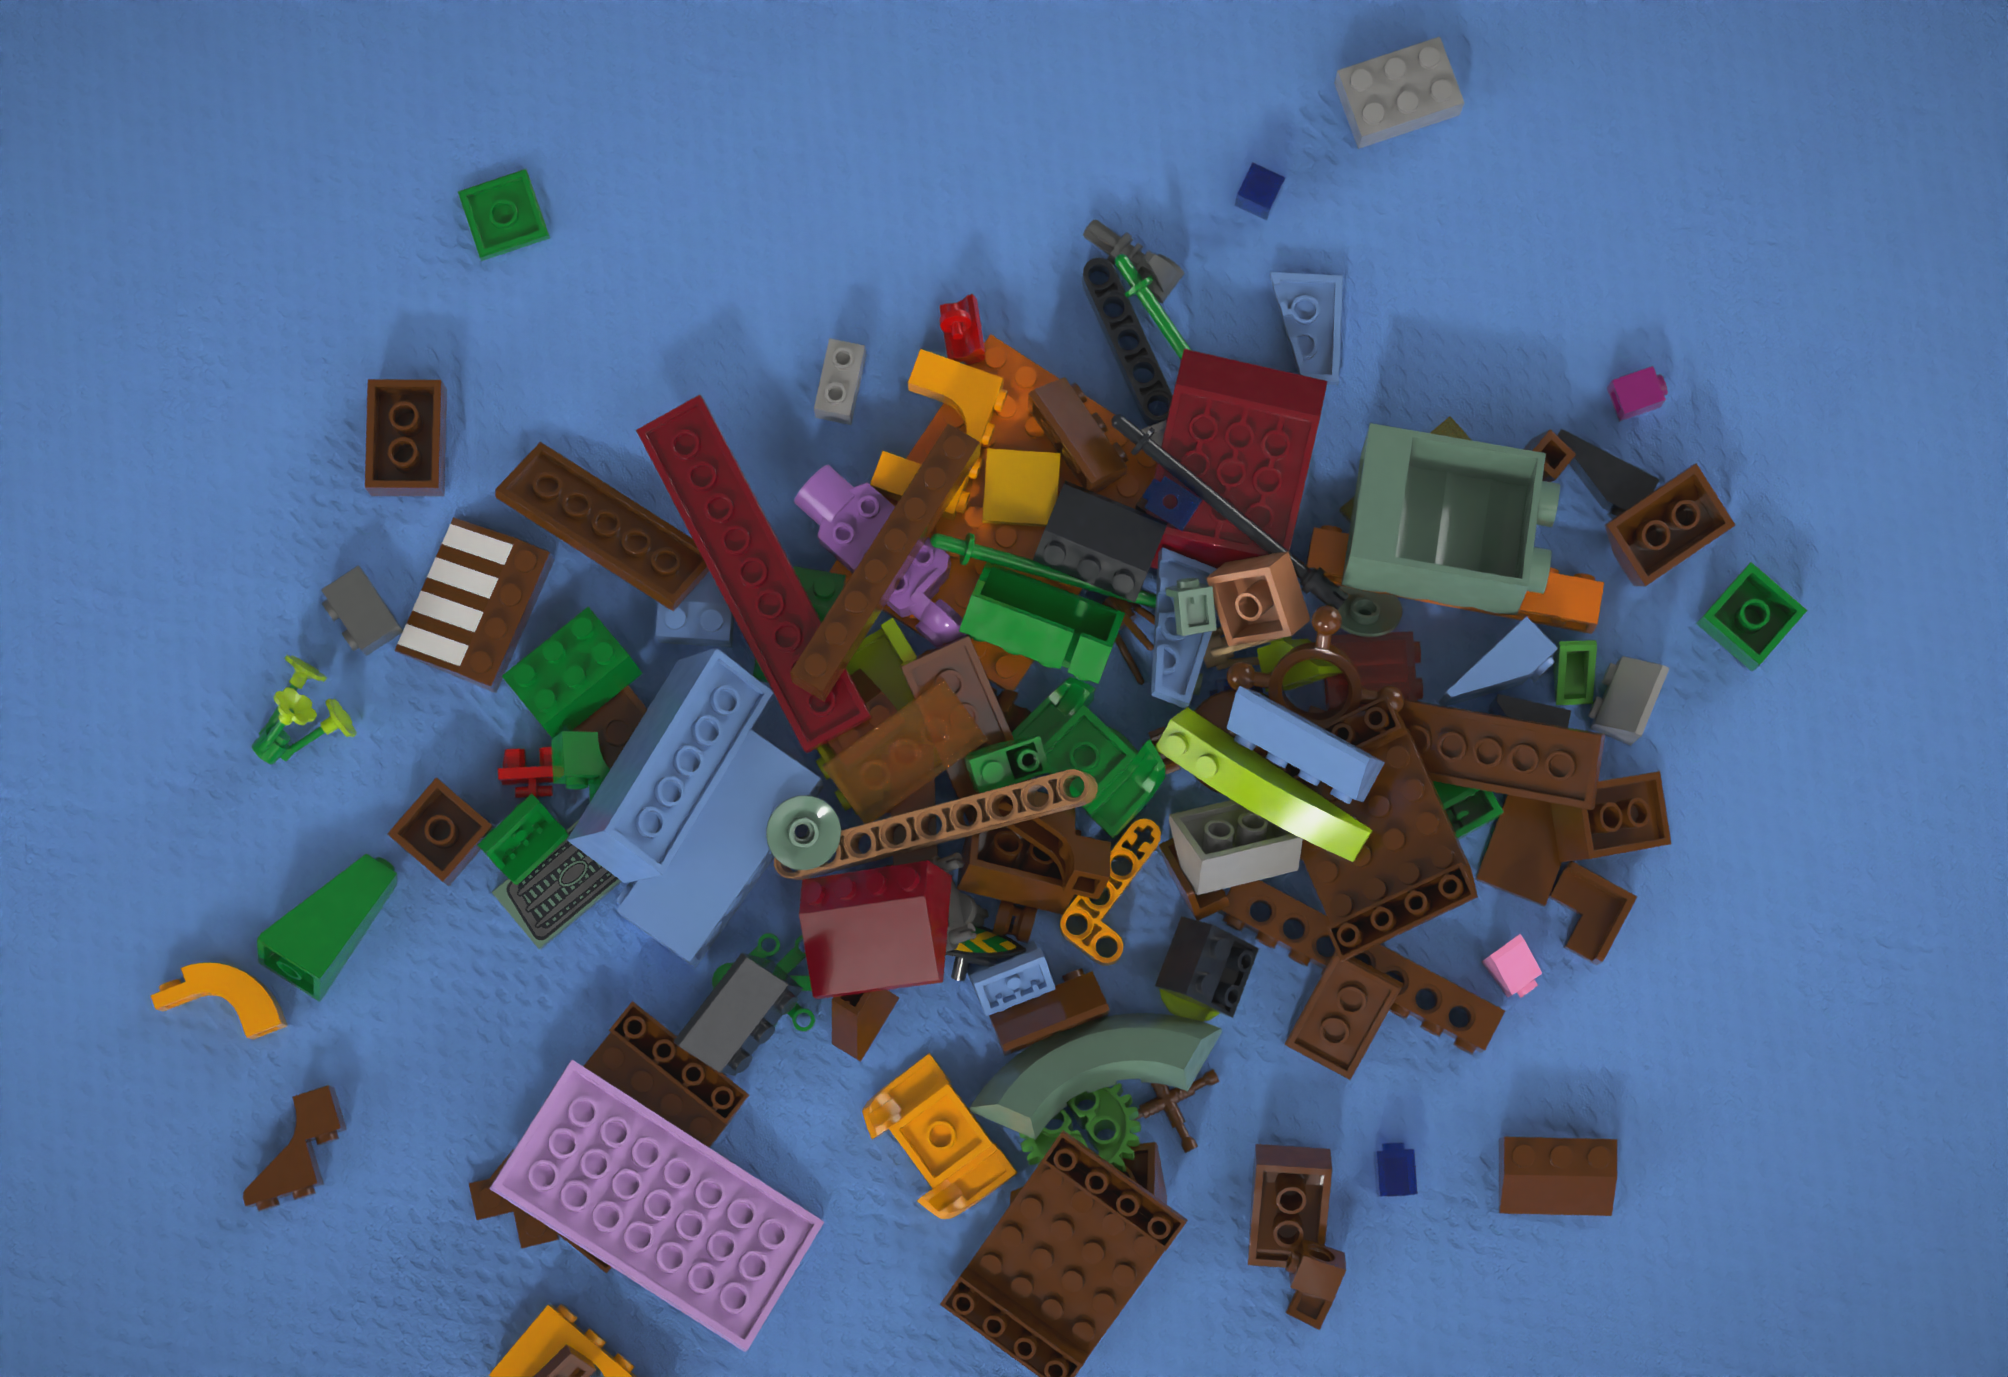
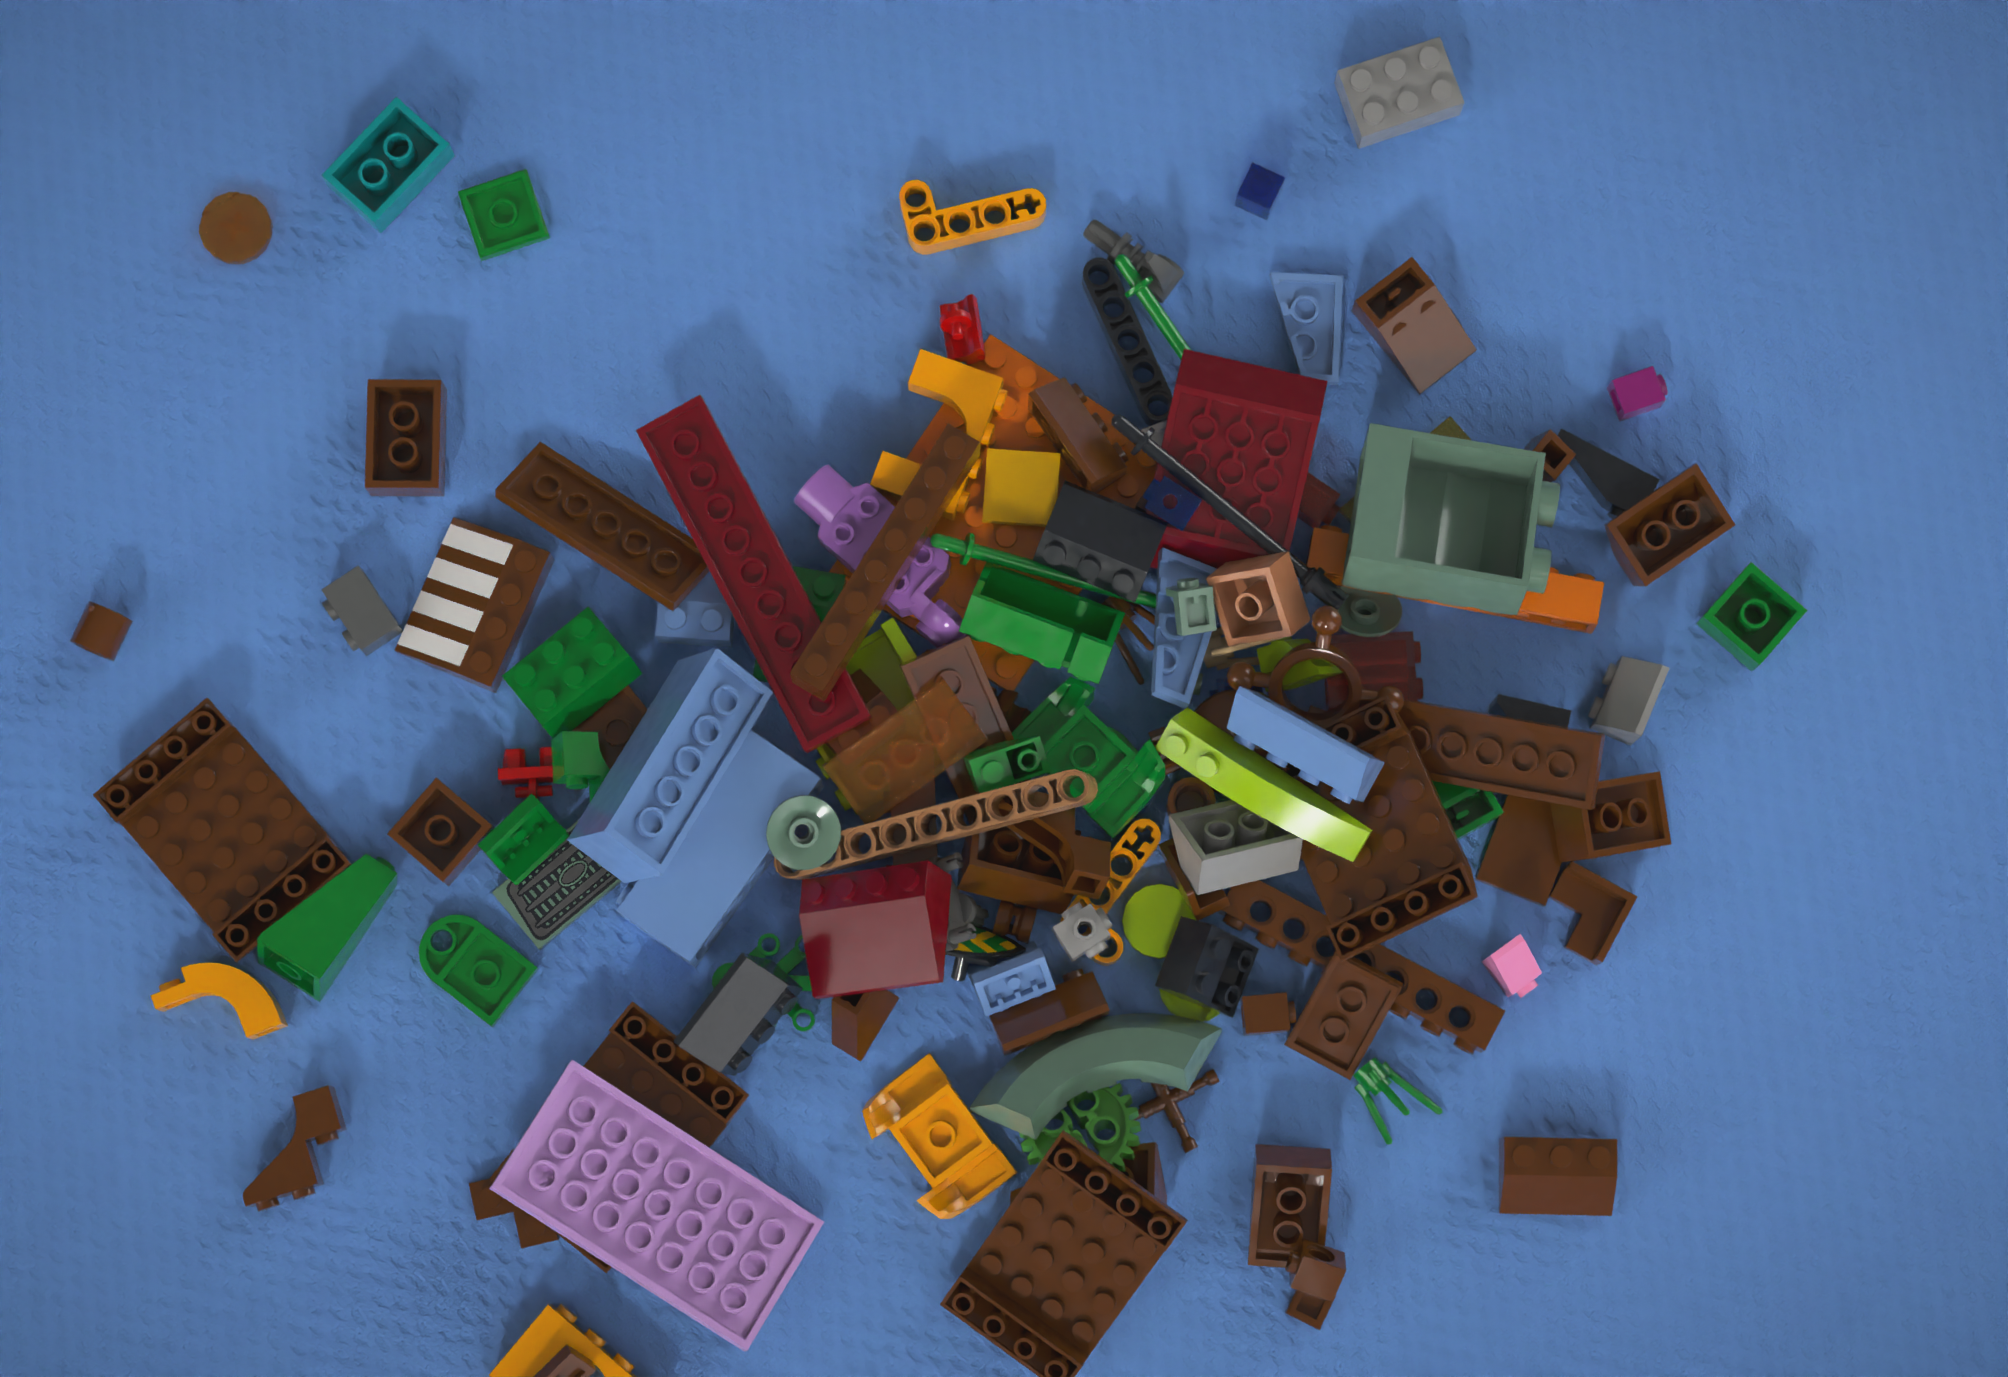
(101, 631): none -> reddish brown piece
(222, 827): none -> reddish brown slope
(235, 228): none -> clear orange tile
(298, 708): lime plant -> none
(388, 165): none -> teal brick
(476, 968): none -> green tile
(840, 381): light grey brick -> none
(973, 212): none -> light orange beam
(1077, 944): none -> light grey brick
(1153, 918): none -> lime tile
(1188, 795): none -> reddish brown piece
(1267, 1014): none -> reddish brown brick
(1318, 503): none -> clear red brick
(1374, 1078): none -> green plant
(1395, 1171): clear blue brick -> none
(1414, 325): none -> reddish brown slope
(1518, 656): medium blue slope -> none
(1574, 672): bright green slope -> none

